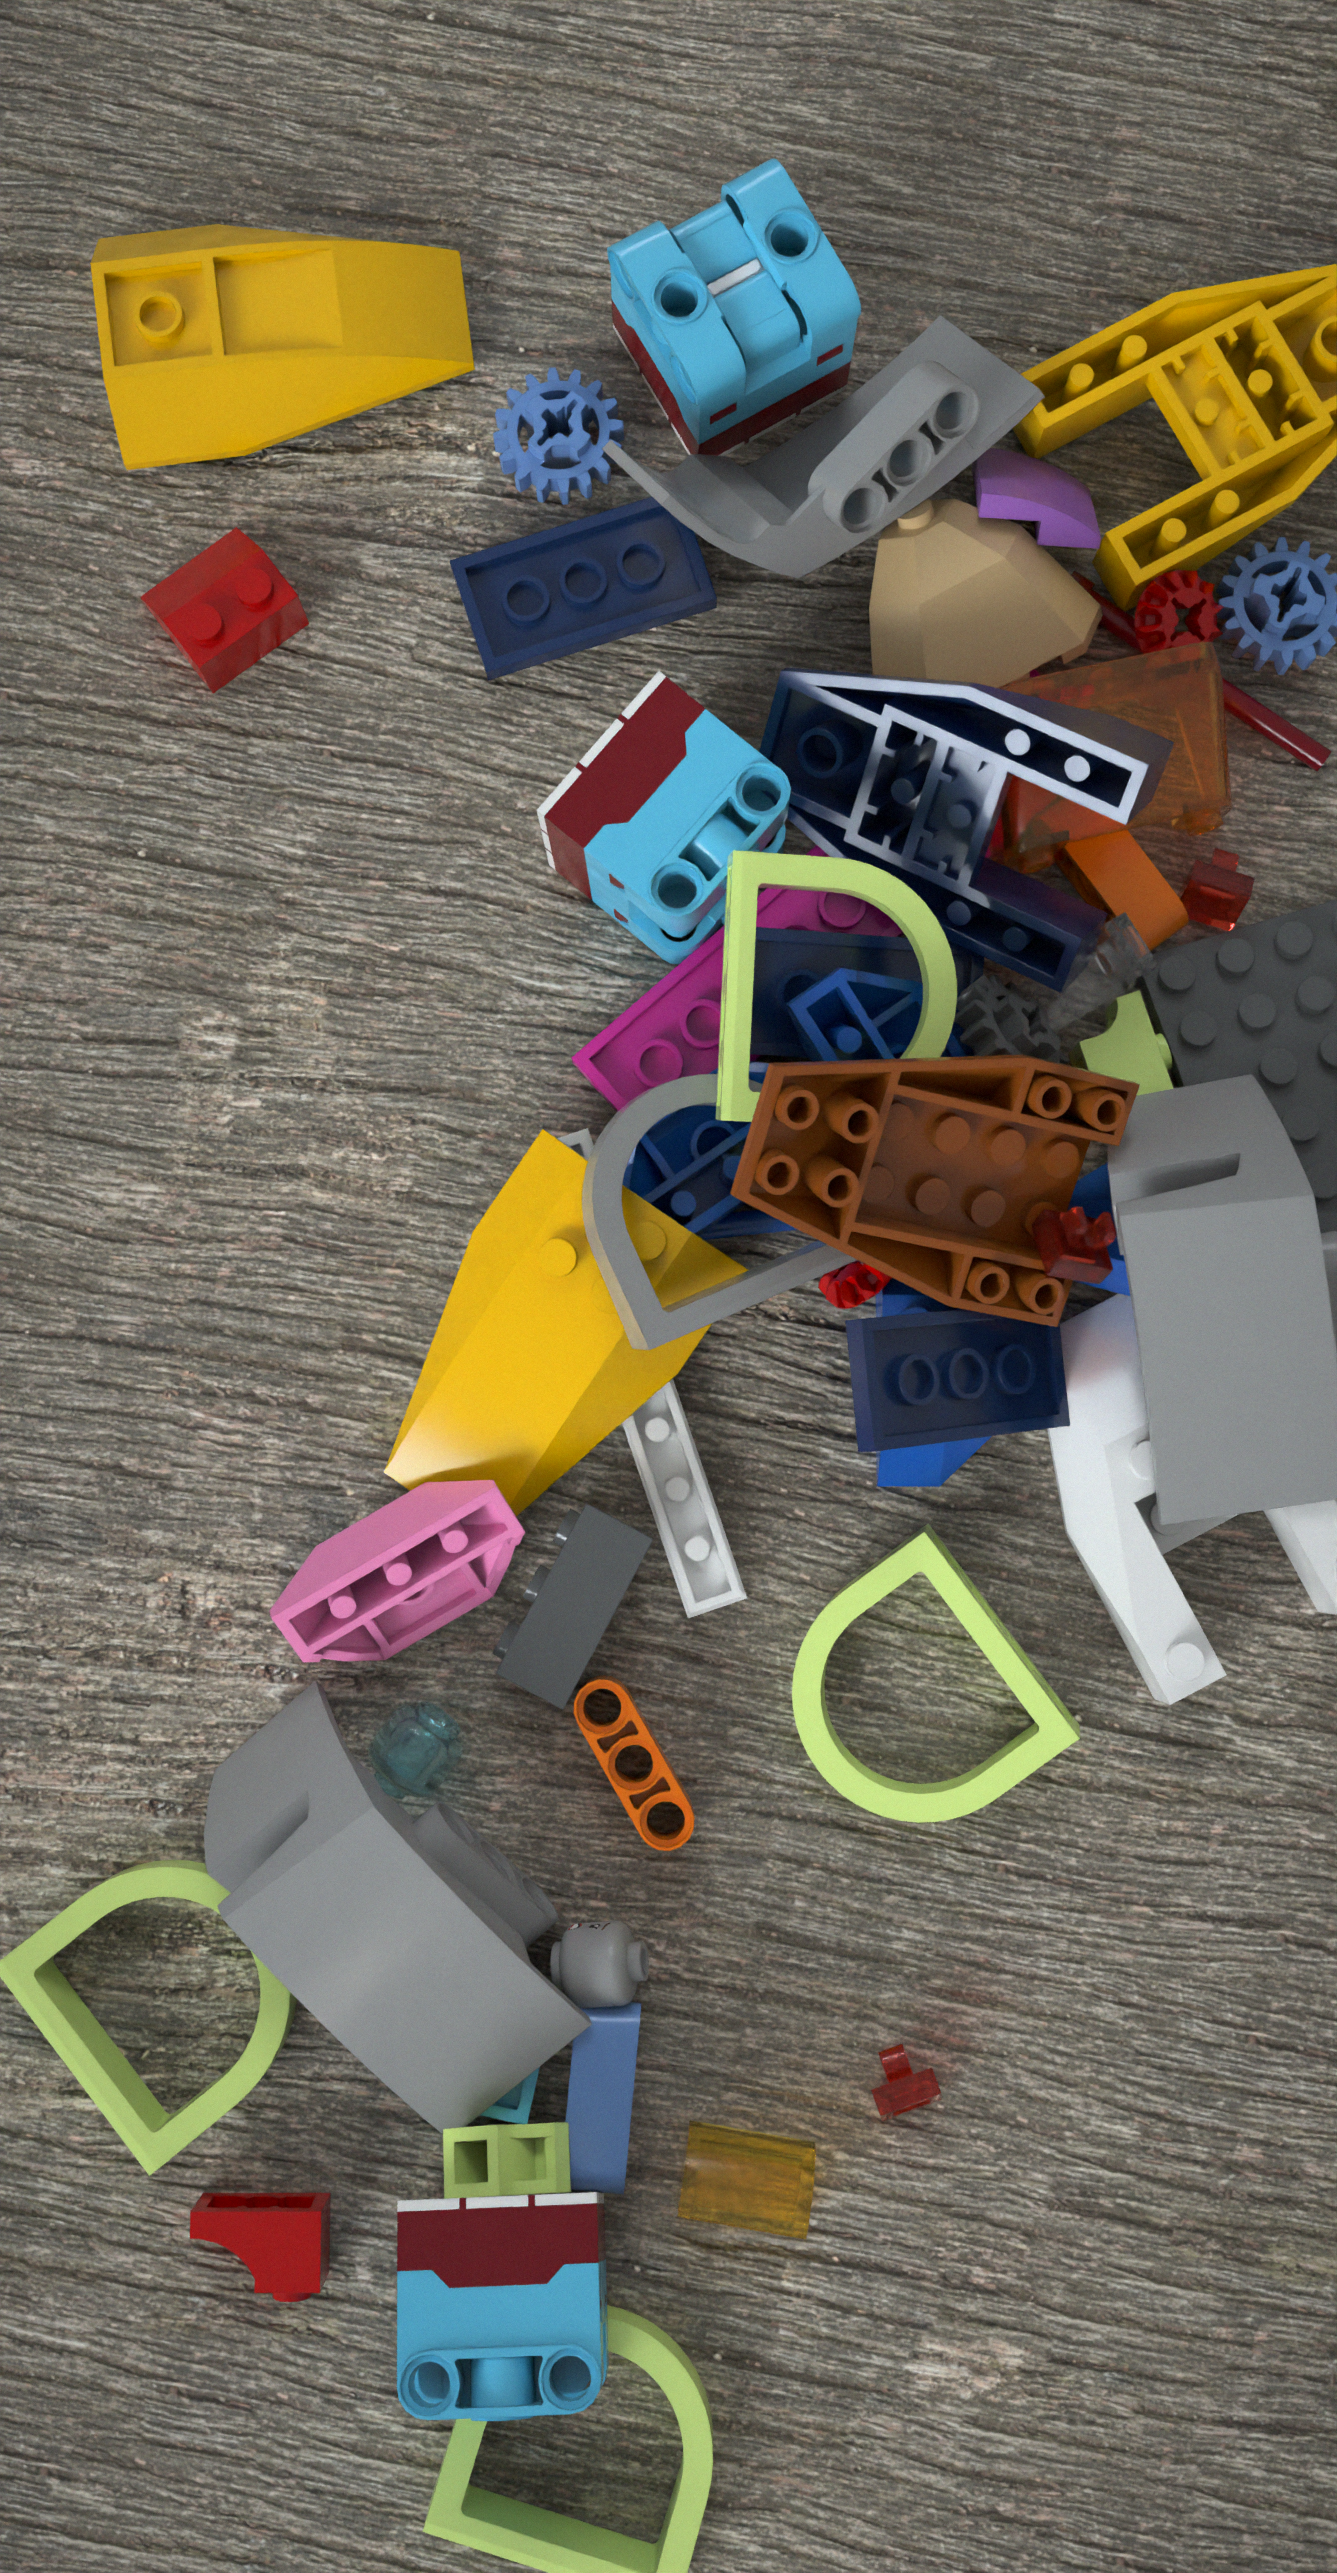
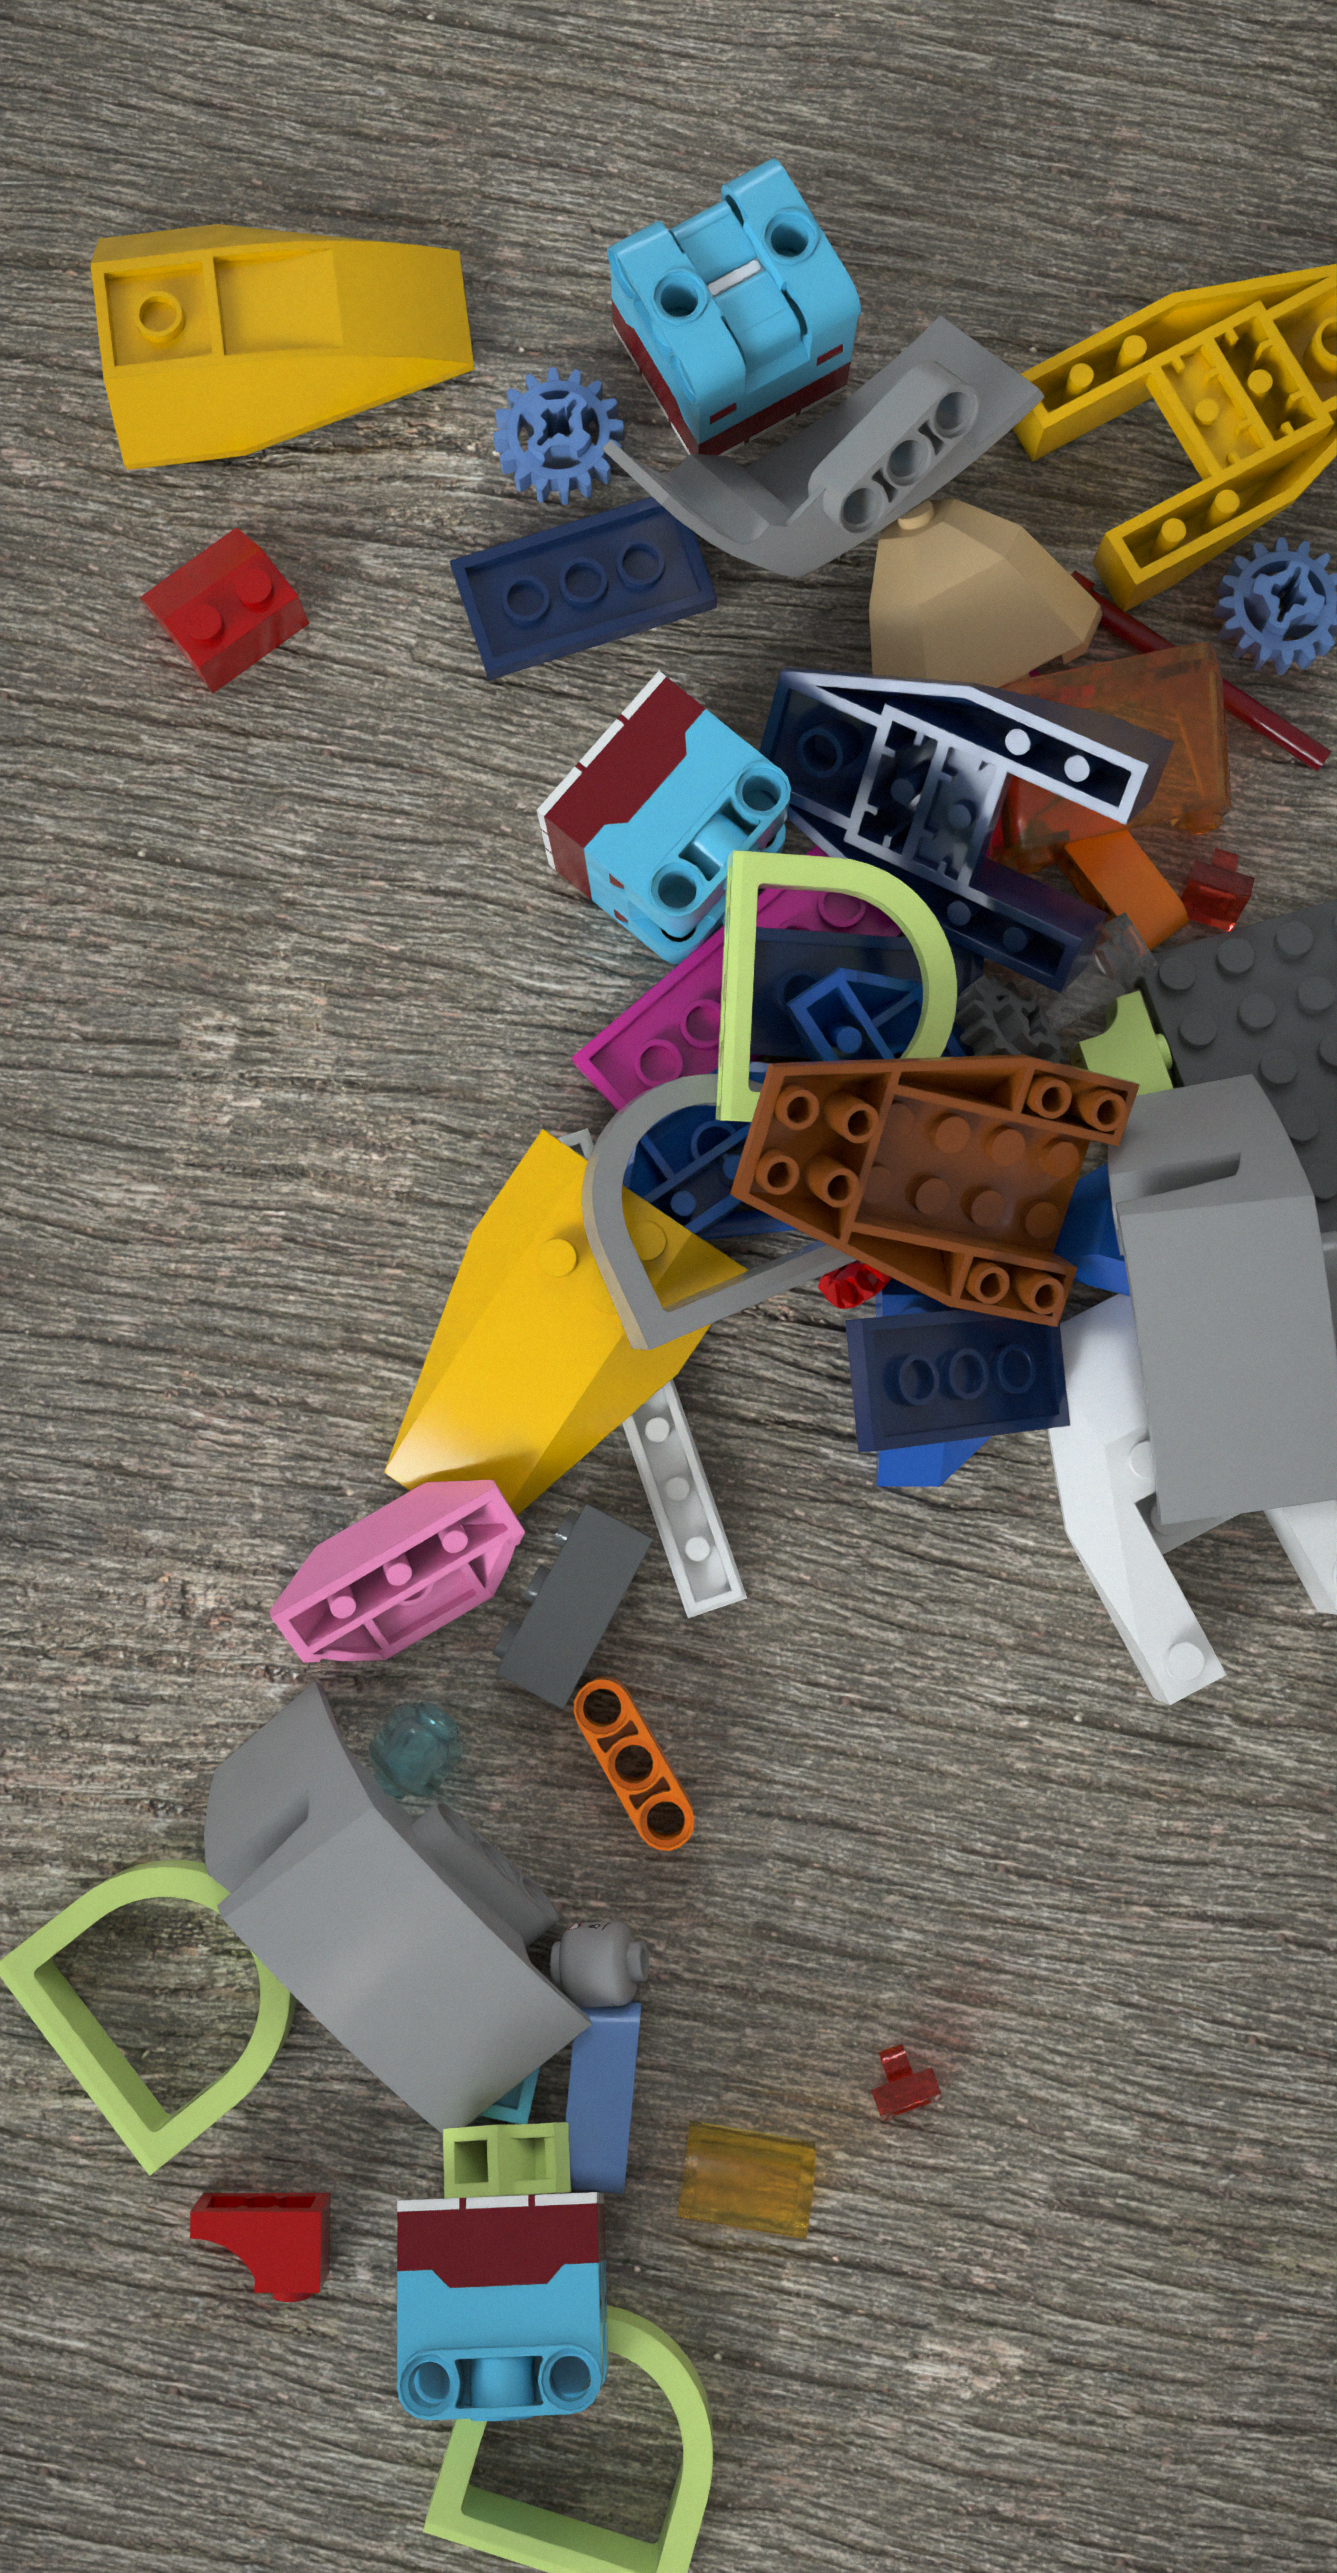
(945, 1800): yellowish green window -> none
(1030, 489): medium lavender slope -> none
(1075, 1244): clear red tile -> none
(1157, 616): red gear -> none

